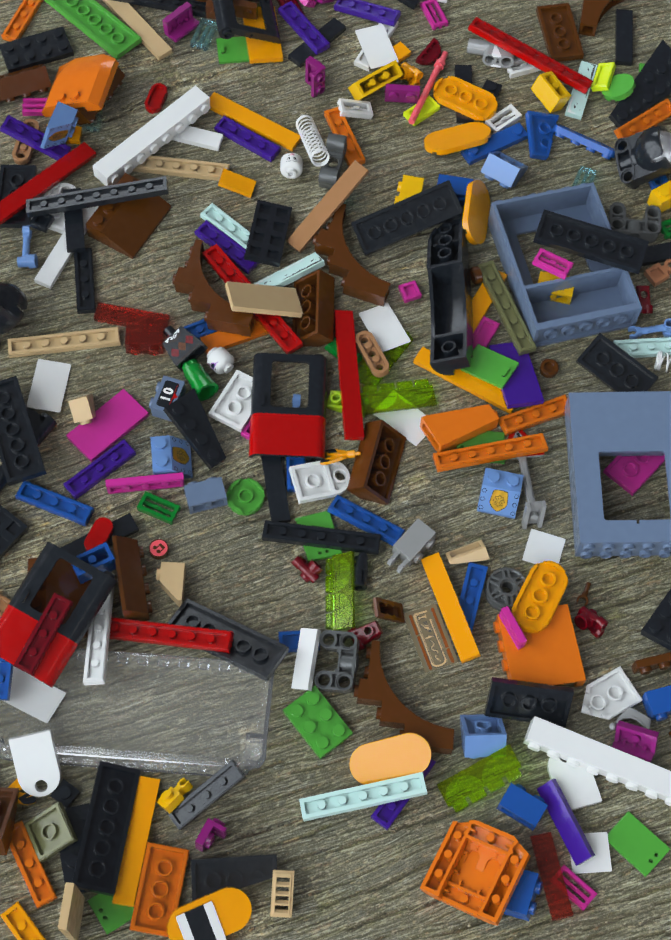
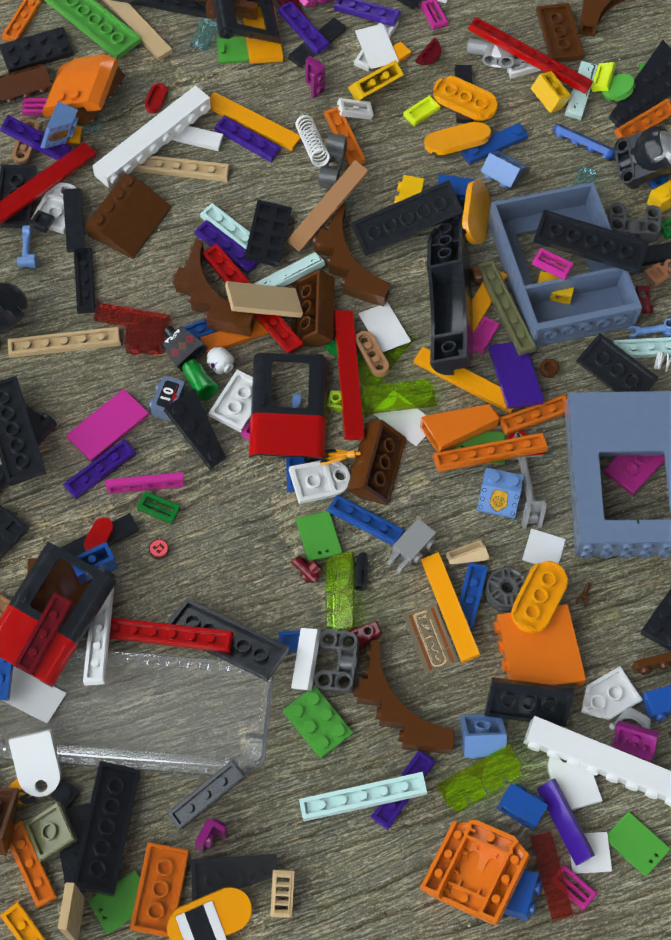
(48, 385): white sticker -> none
(54, 503): blue tile -> none
(59, 257): white tile -> none
(83, 409): tan slope -> none
(97, 196): black plate -> none
(131, 578): reddish brown slope -> none
(136, 841): light orange tile -> none
(171, 456): medium blue slope -> none
(172, 580): tan slope -> none
(174, 796): yellow plate -> none
(180, 22): magenta bracket -> none
(205, 494): sand blue brick -> none
(237, 183): light orange tile -> none
(245, 496): bright green tile -> none
(275, 489): black tile -> none
(291, 164): white head -> none
(321, 537): black tile -> none
(388, 610): reddish brown slope -> none
(390, 758): light orange tile -> none
(402, 93): magenta bracket -> none
(409, 291): dark pink tile -> none
(411, 74): light orange plate -> none
(438, 66): coral bar -> none
(491, 366): bright green container -> none
(492, 87): black plate -> none
(505, 121): white tile -> none
(512, 627): dark pink tile -> none
(540, 133): blue wing -> none
(589, 619): dark red plate -> none
(624, 37): black tile -> none

